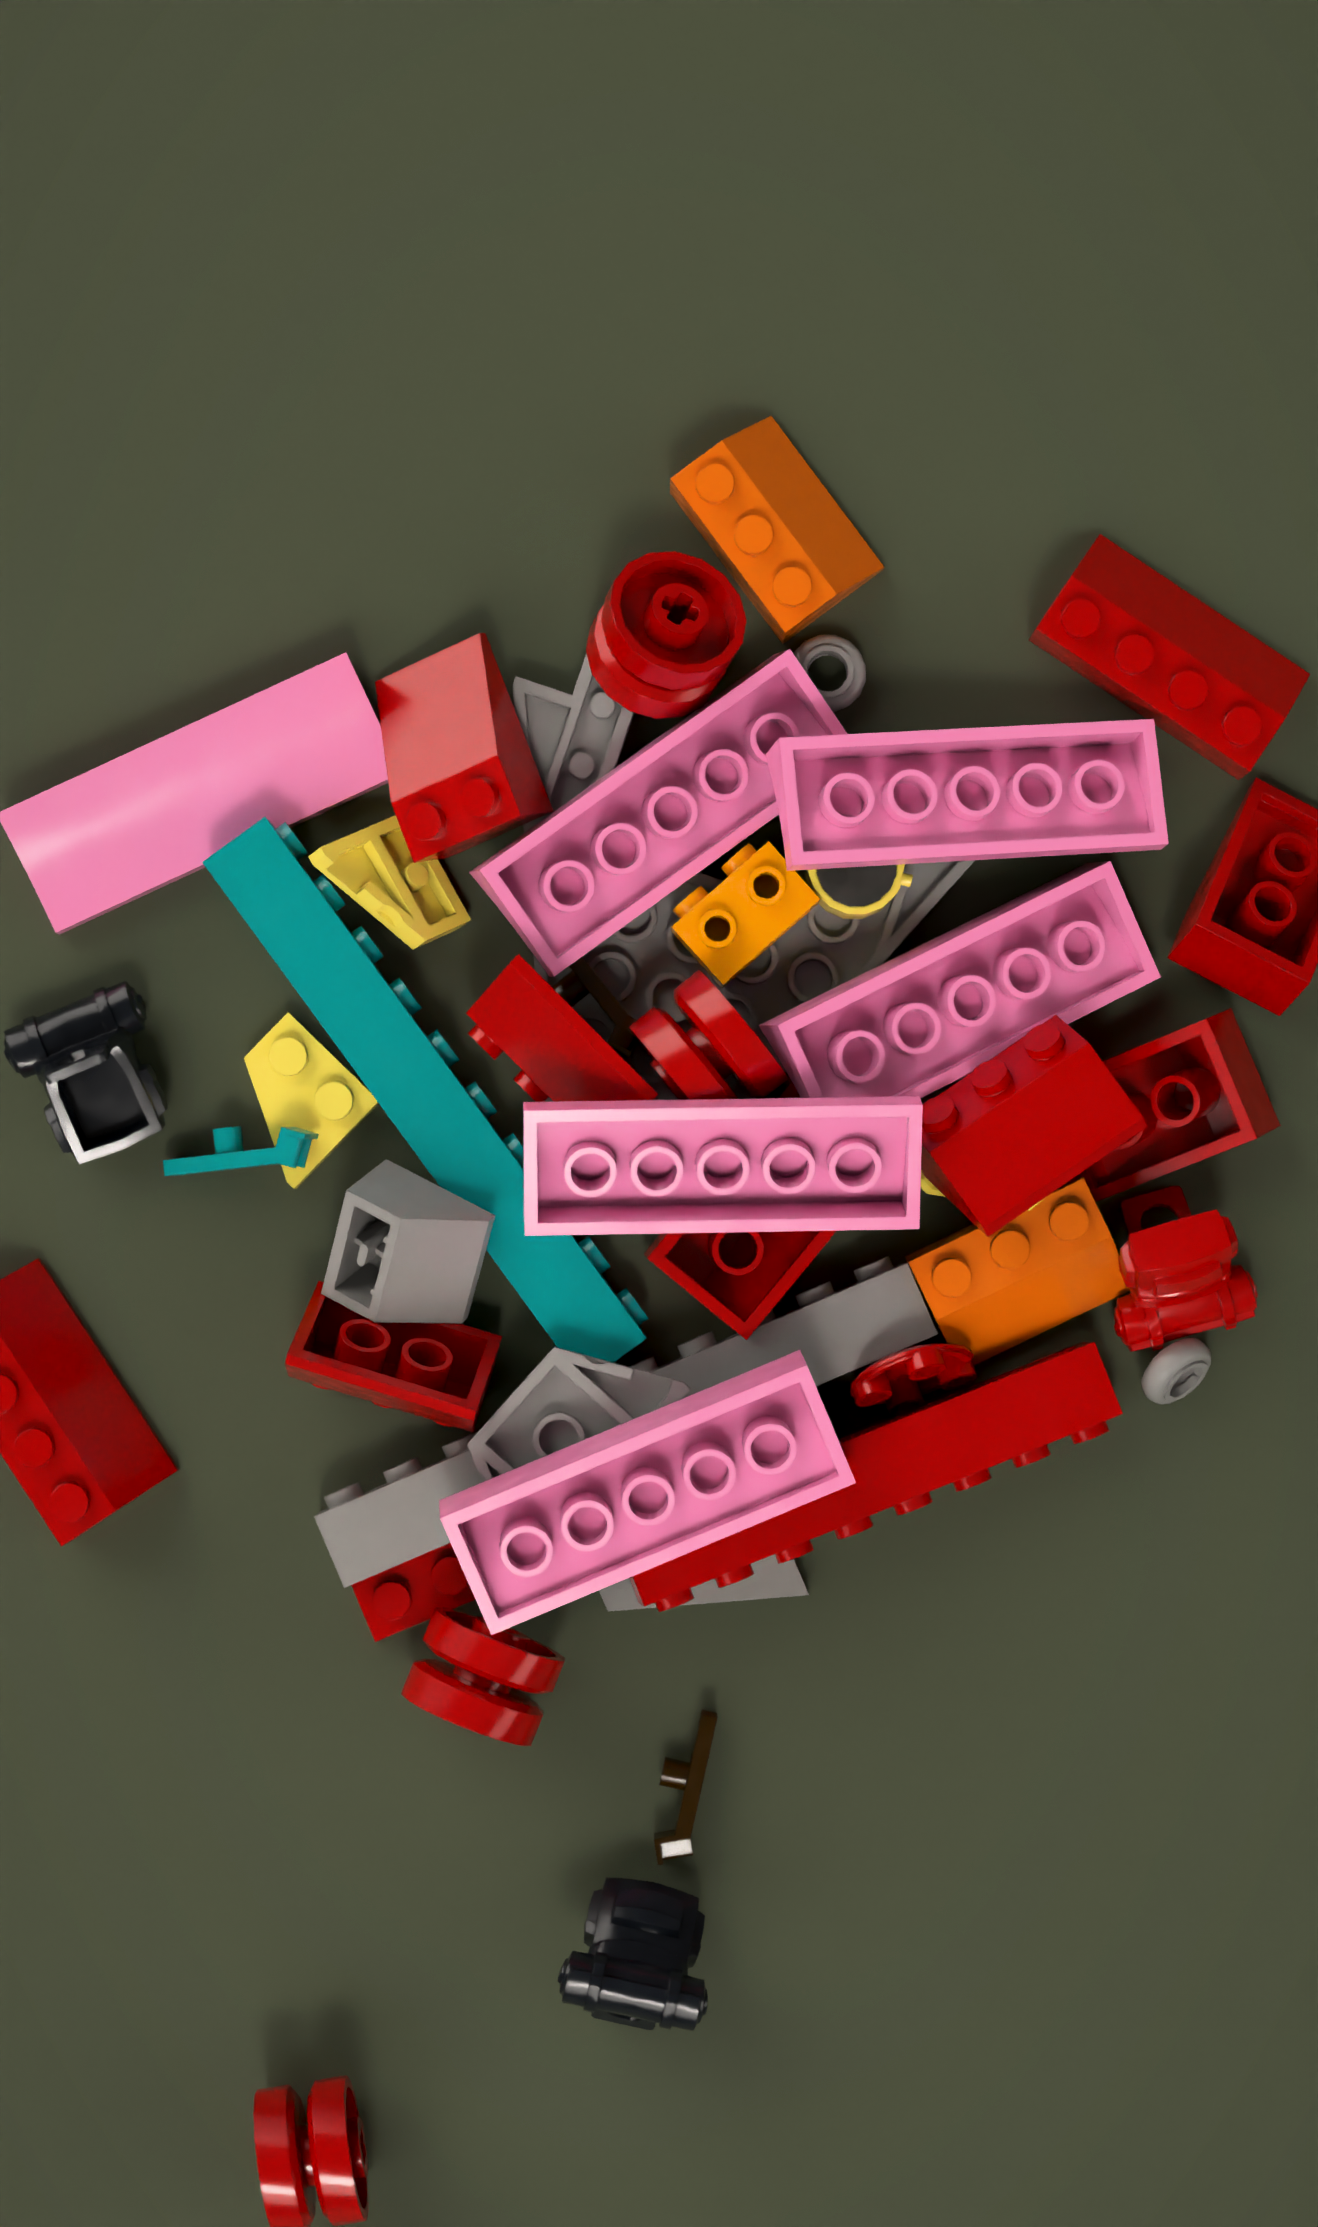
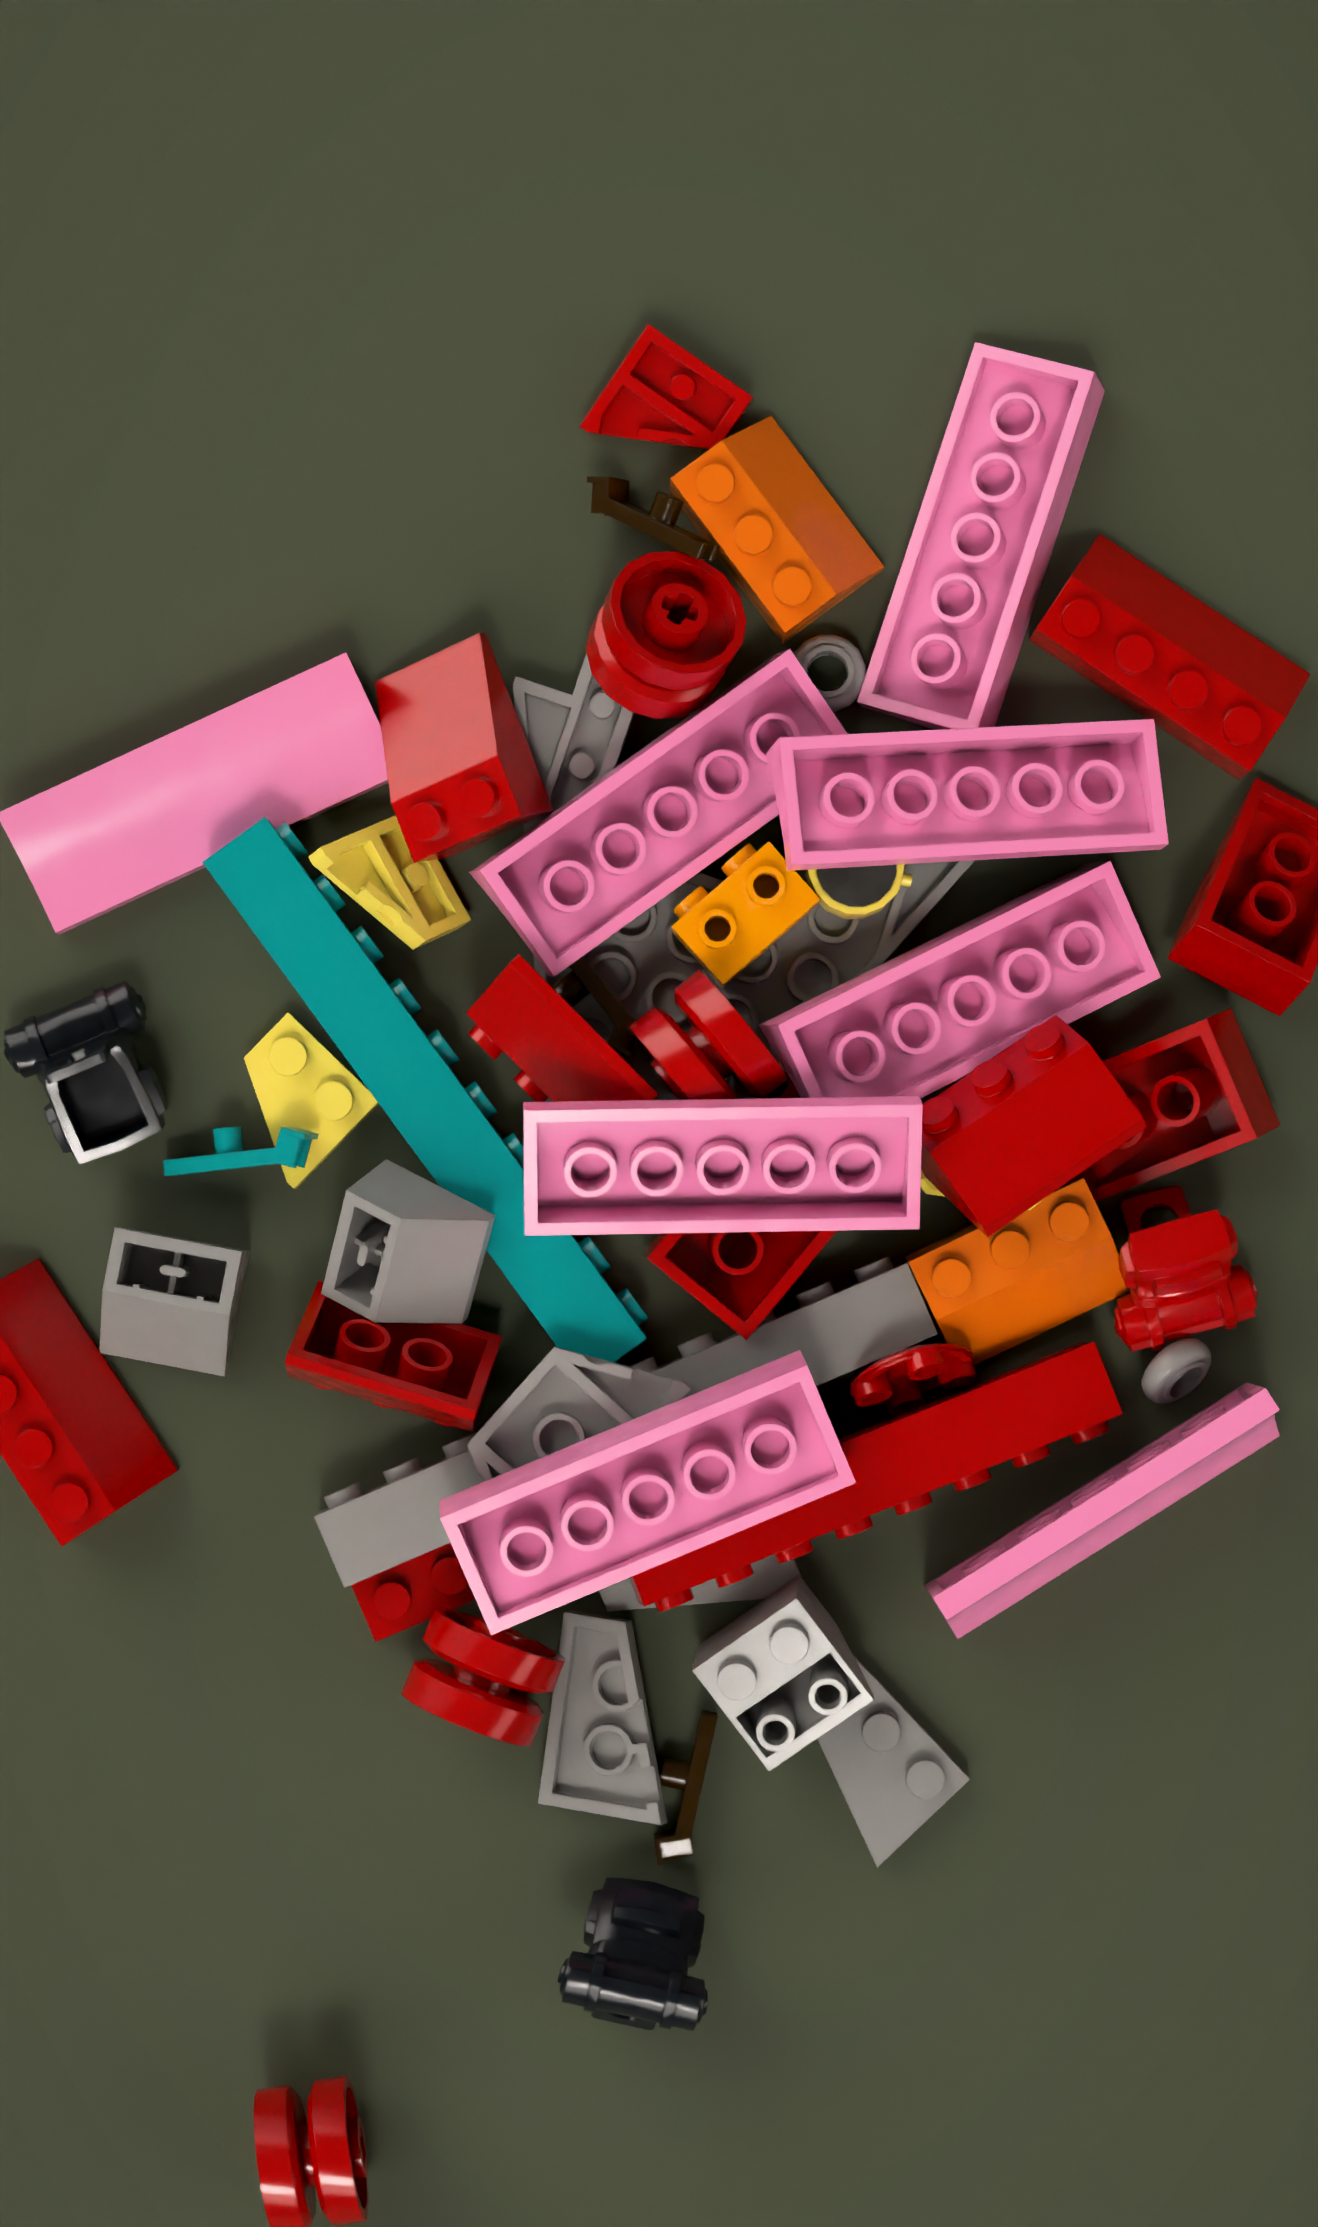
(171, 1300): none -> light grey slope
(599, 1726): none -> light grey wing
(611, 498): none -> dark brown piece
(667, 398): none -> red wing
(782, 1673): none -> light grey slope
(889, 1770): none -> light grey wing
(982, 540): none -> bright pink arch
(1105, 1508): none -> bright pink arch

